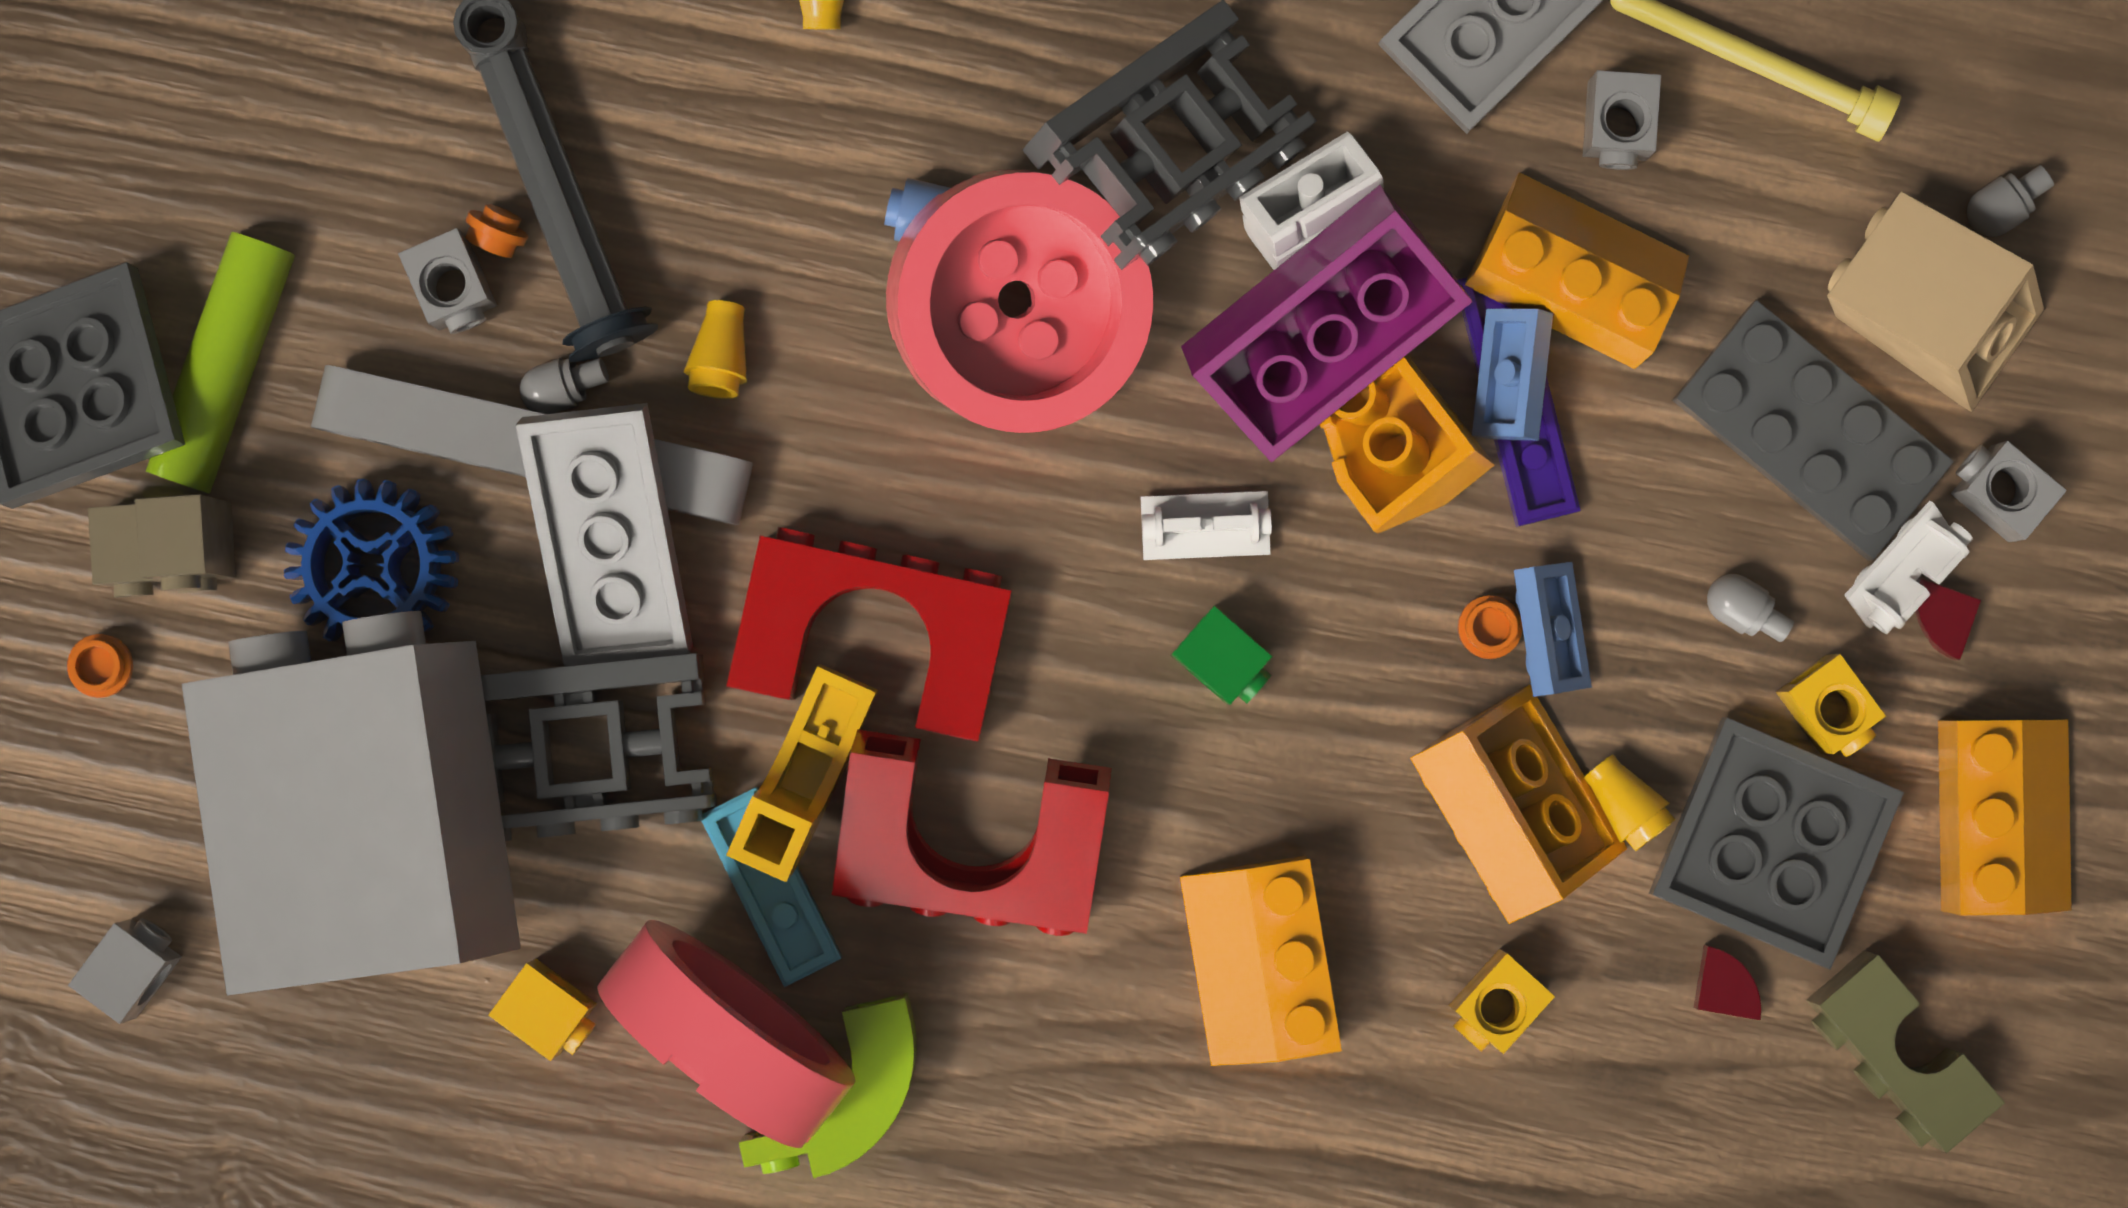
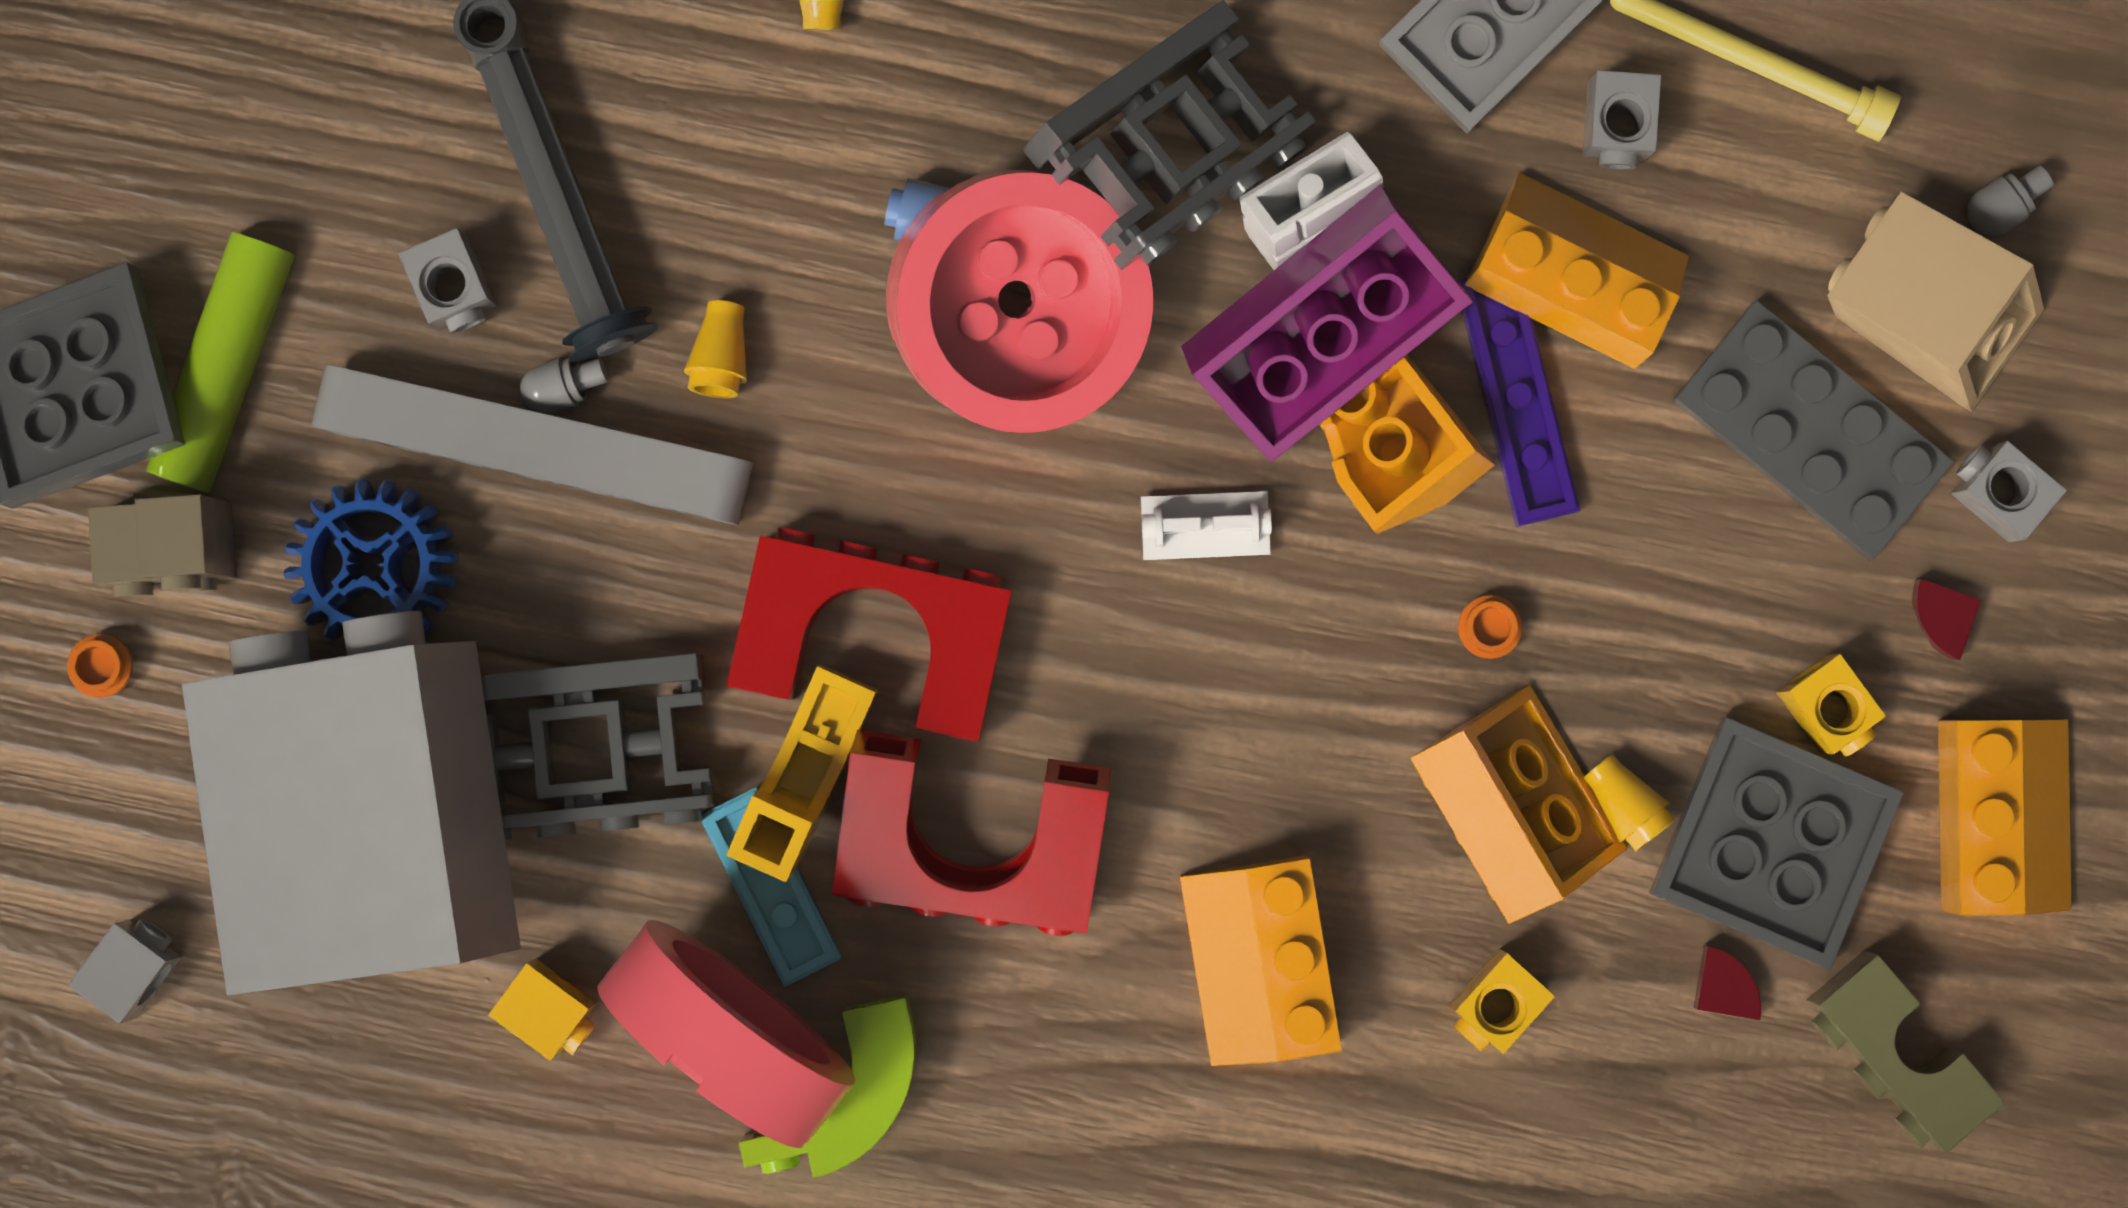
(495, 230): orange plate -> none
(605, 534): light grey plate -> none
(1224, 658): green brick -> none
(1512, 374): medium blue plate -> none
(1552, 629): medium blue plate -> none
(1746, 607): light grey cylinder -> none
(1888, 590): white hinge -> none

